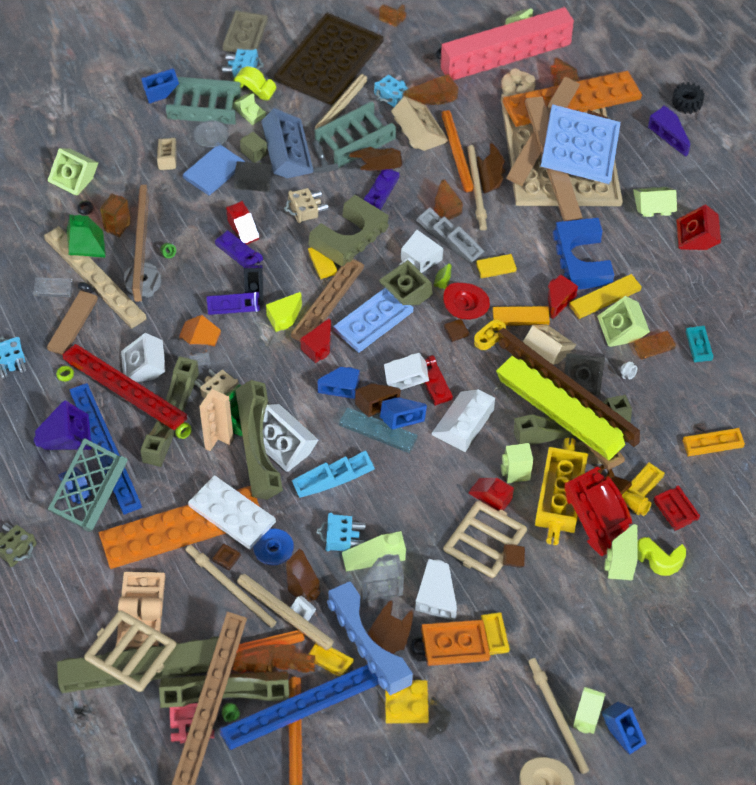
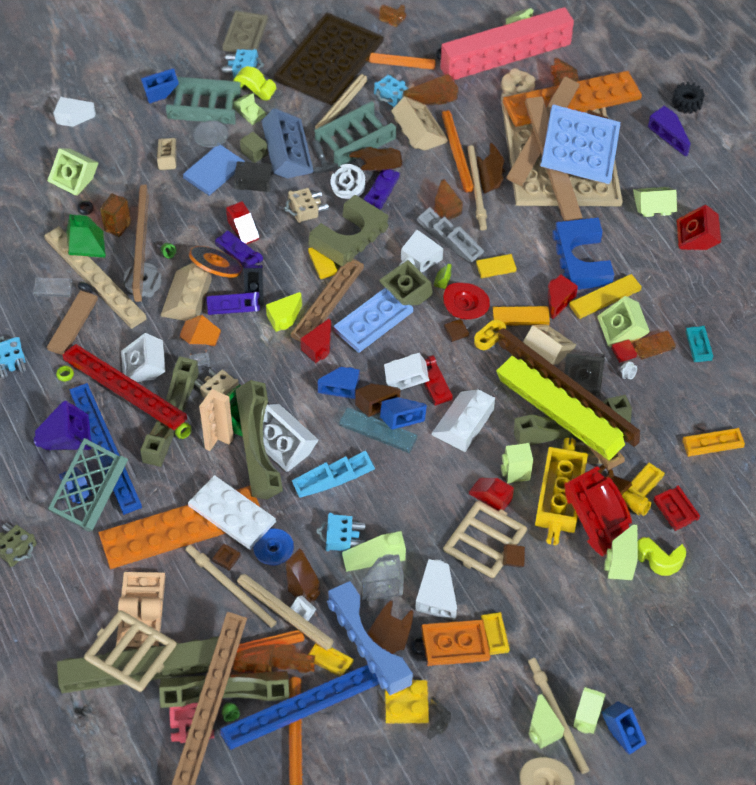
(73, 112): none -> white slope
(187, 293): none -> tan slope
(215, 261): none -> piece
(348, 181): none -> white cone
(402, 61): none -> orange axle
(545, 725): none -> yellowish green slope
(624, 351): none -> red tile

